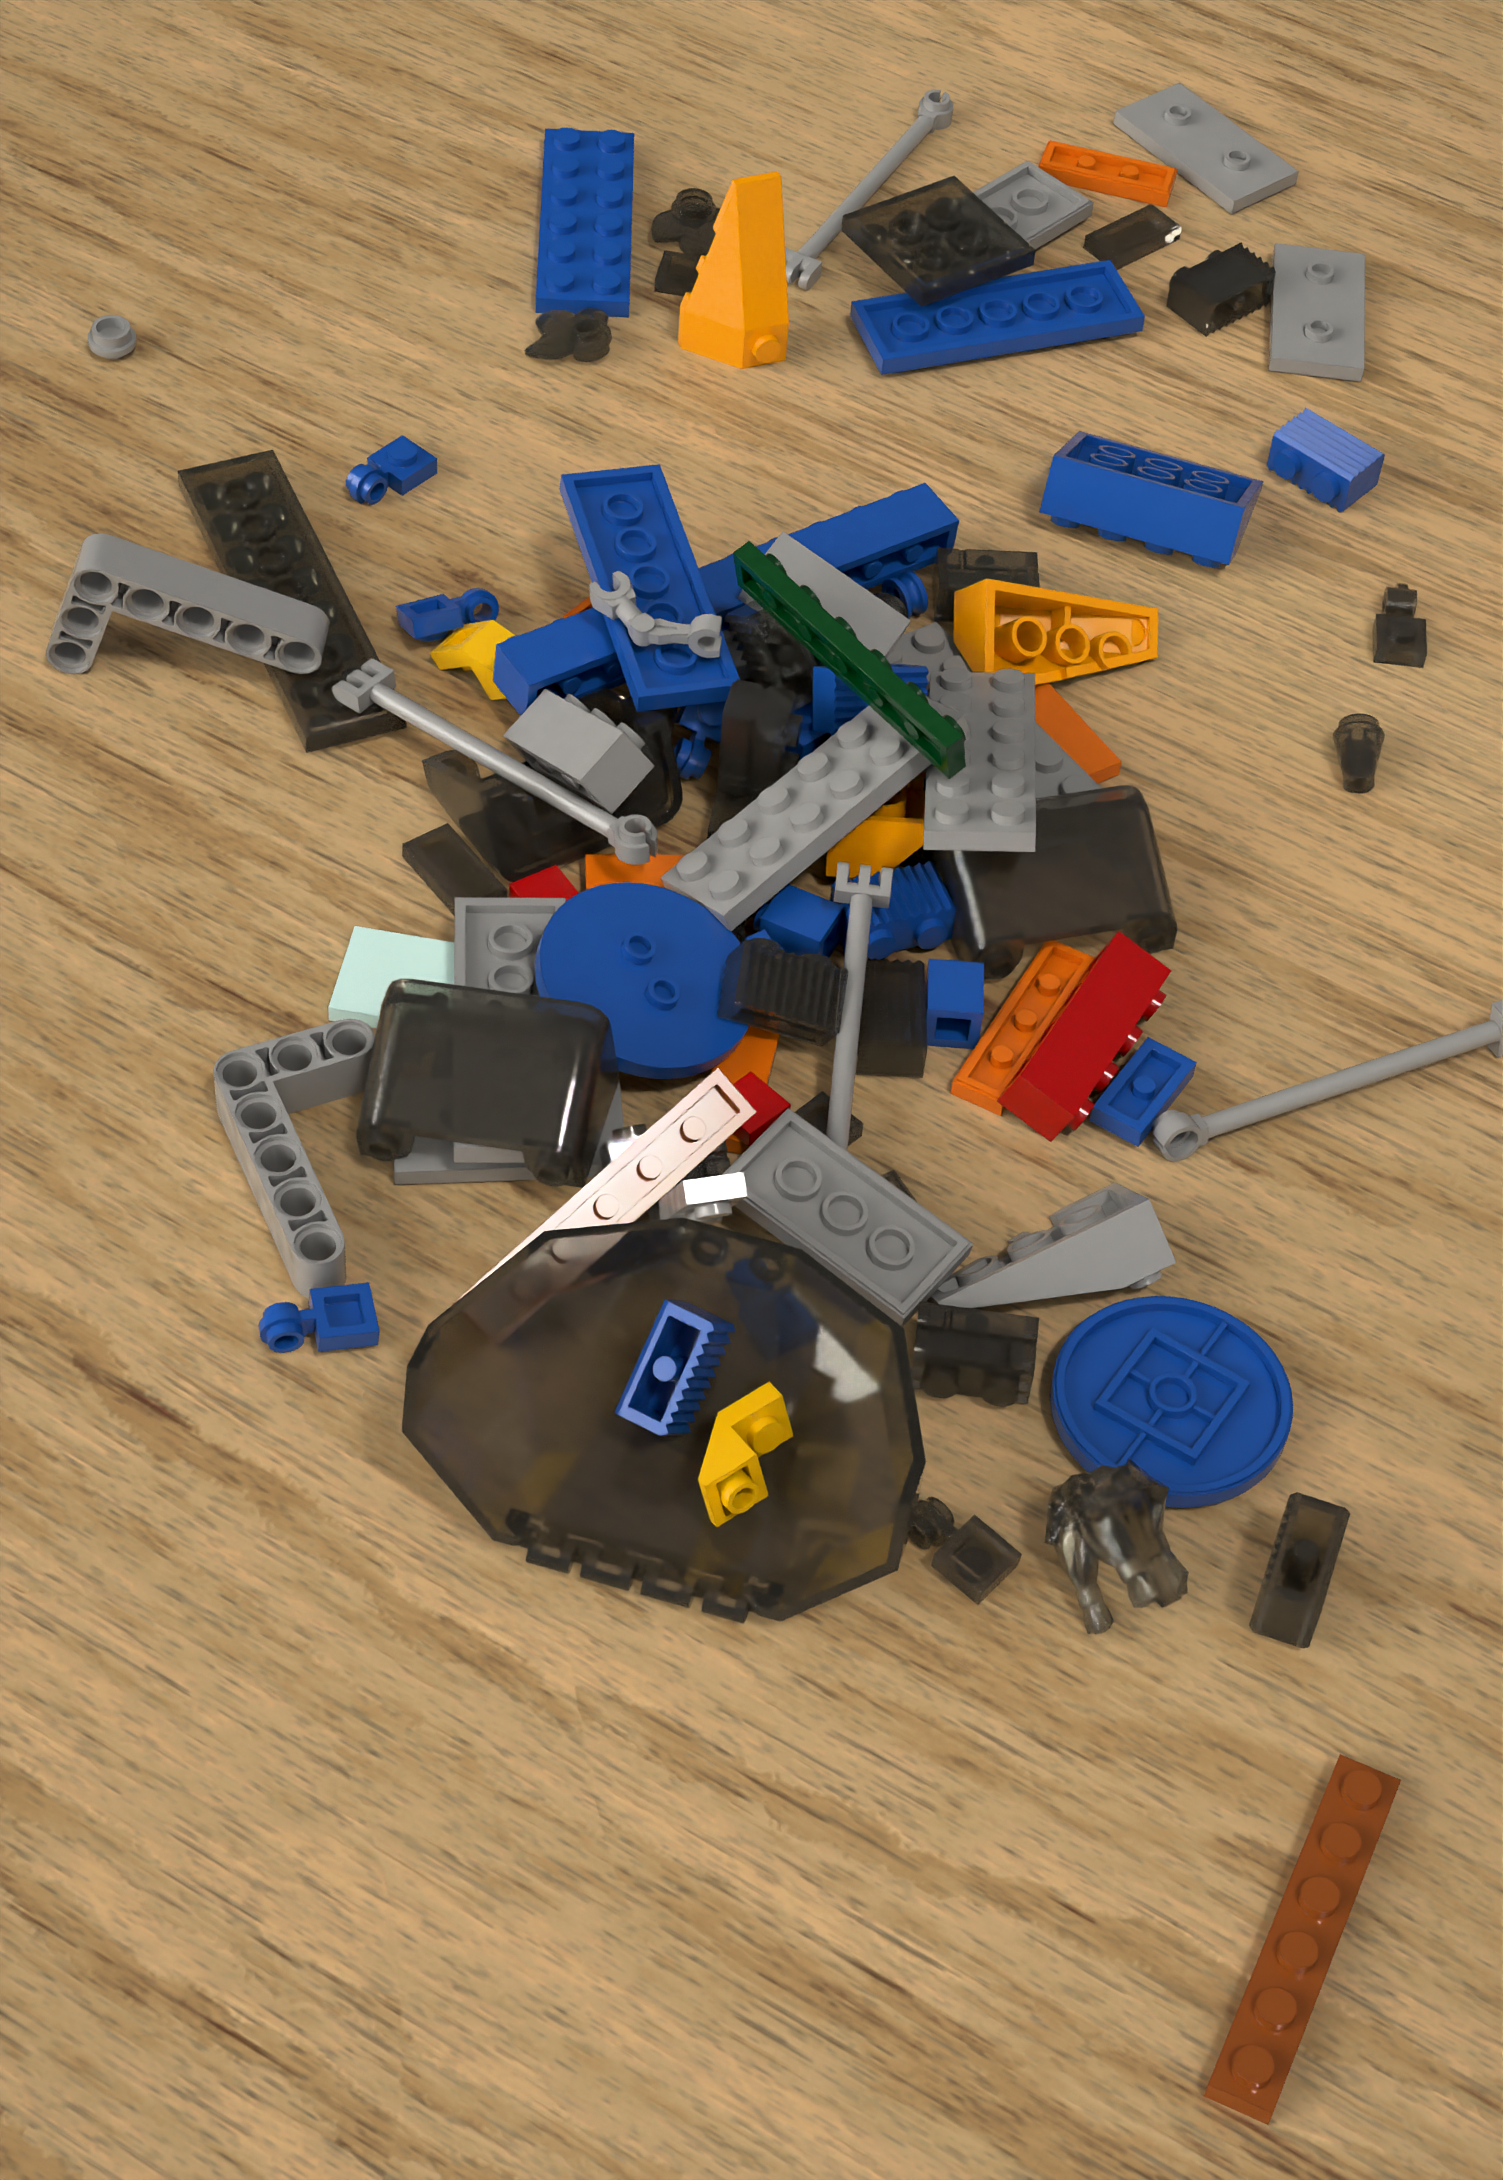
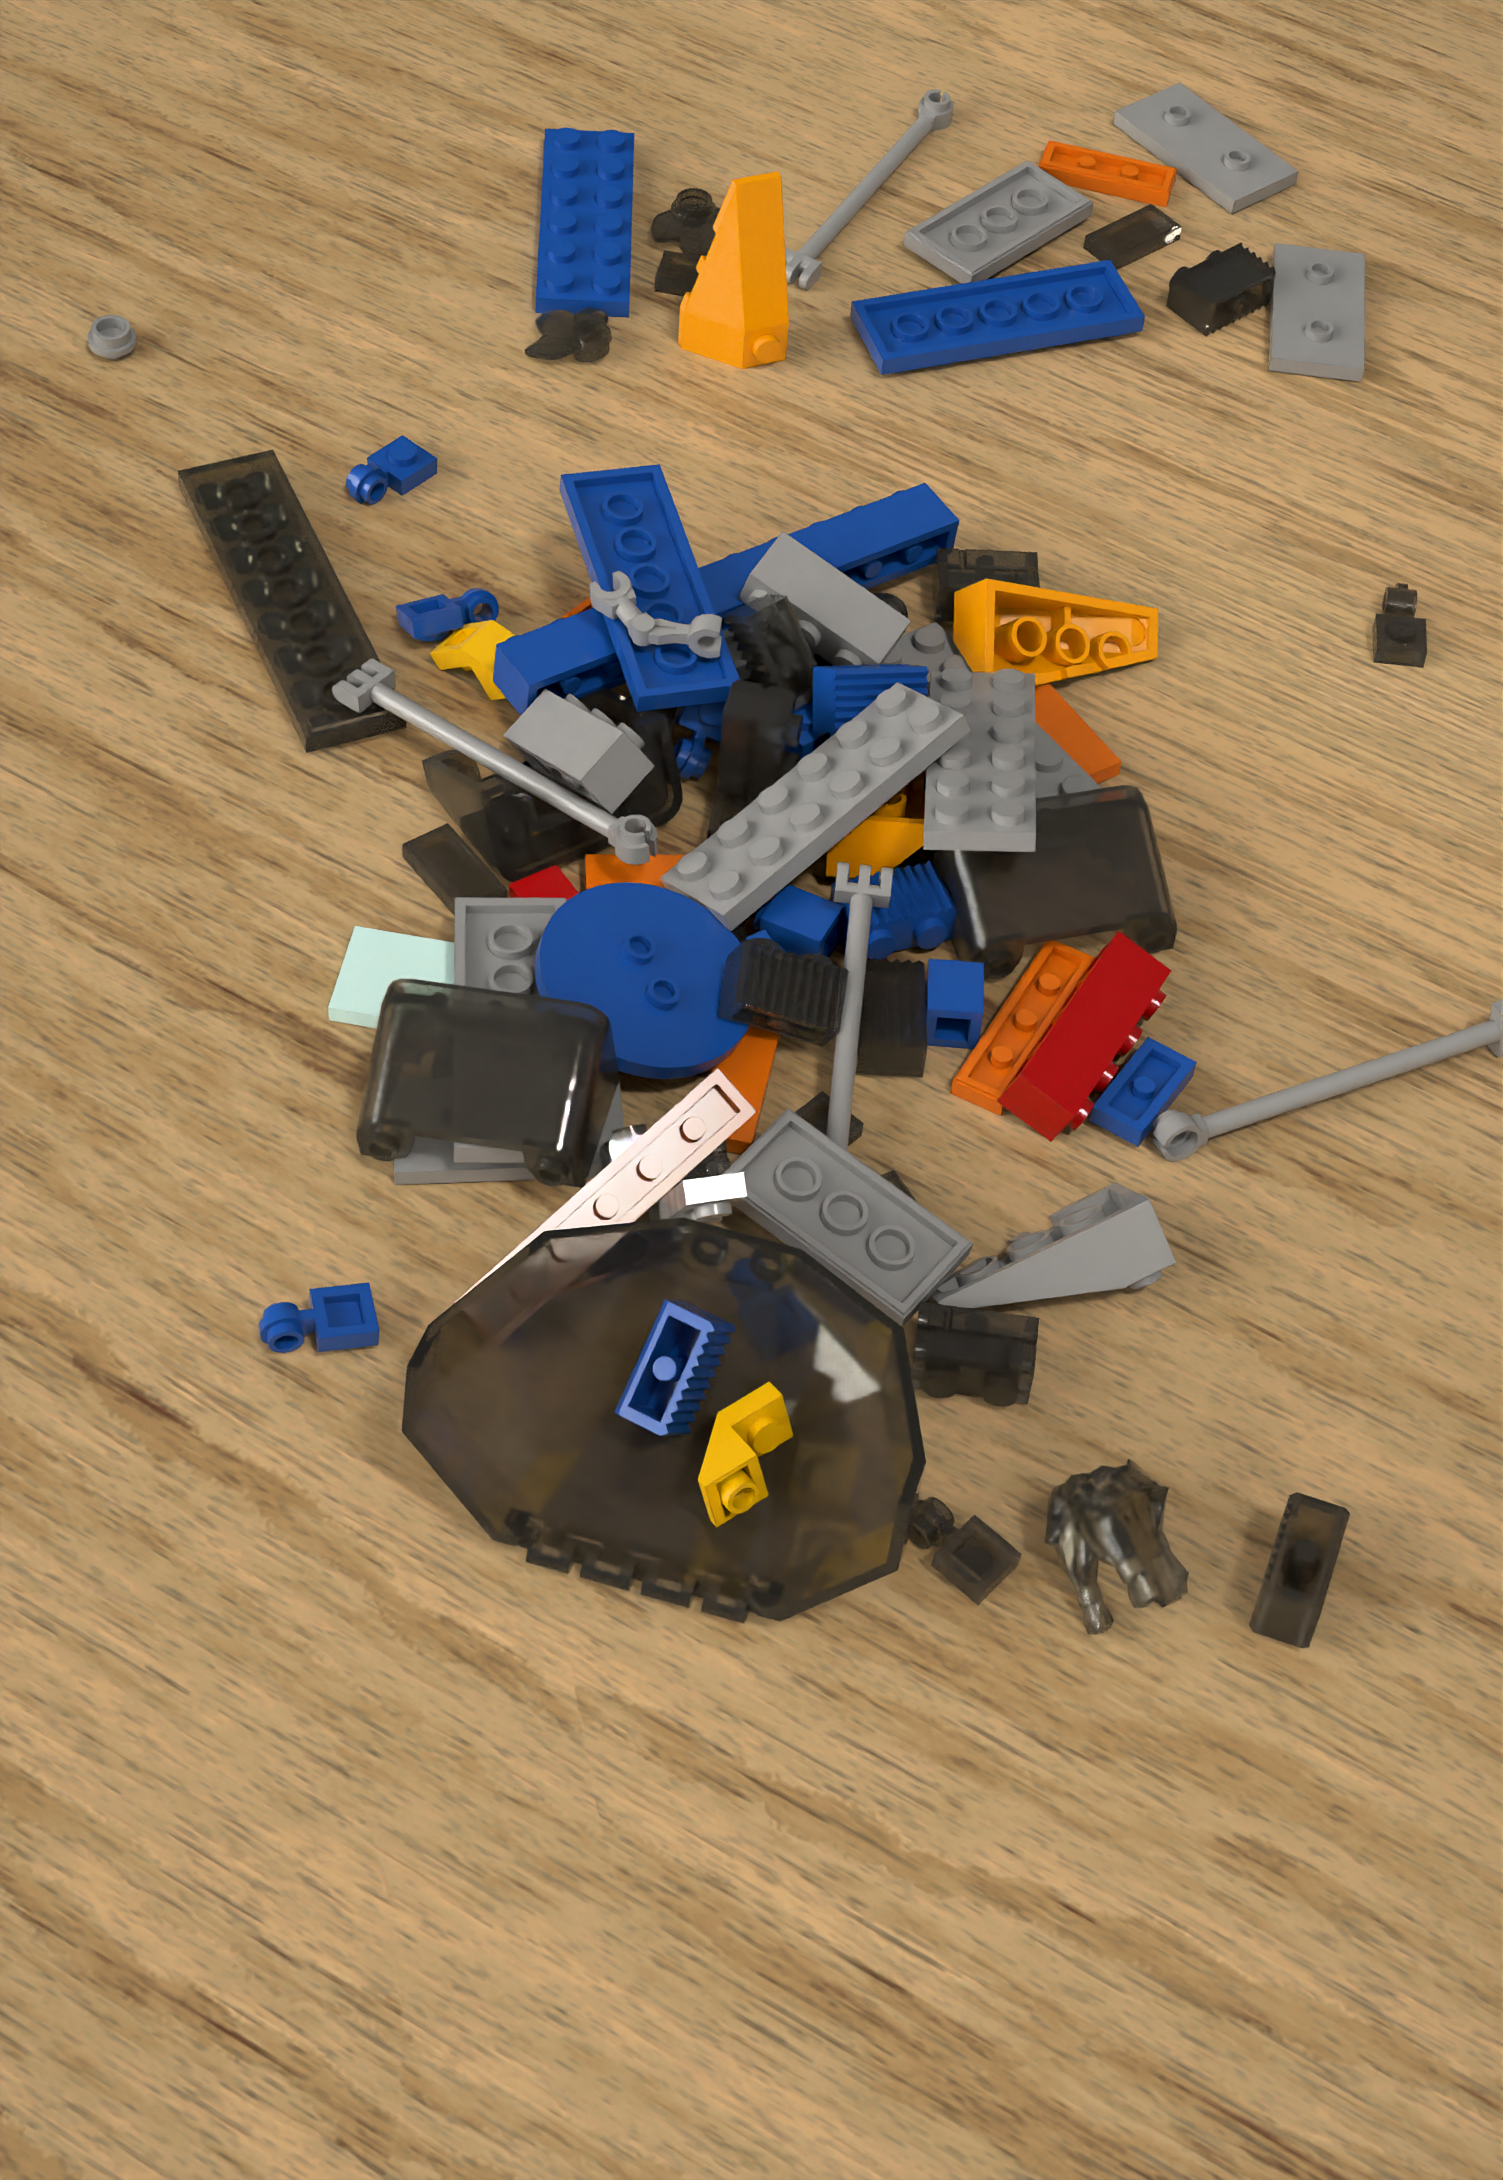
(181, 599): light grey beam -> none
(253, 1100): light grey beam -> none
(766, 1103): red tile -> none
(862, 670): dark green plate -> none
(910, 590): blue bush -> none
(938, 240): clear smoke plate -> none
(1149, 498): blue slope -> none
(1175, 1393): blue plate -> none
(1302, 1940): dark orange plate -> none
(1324, 460): blue brick -> none
(1358, 749): clear smoke cone -> none

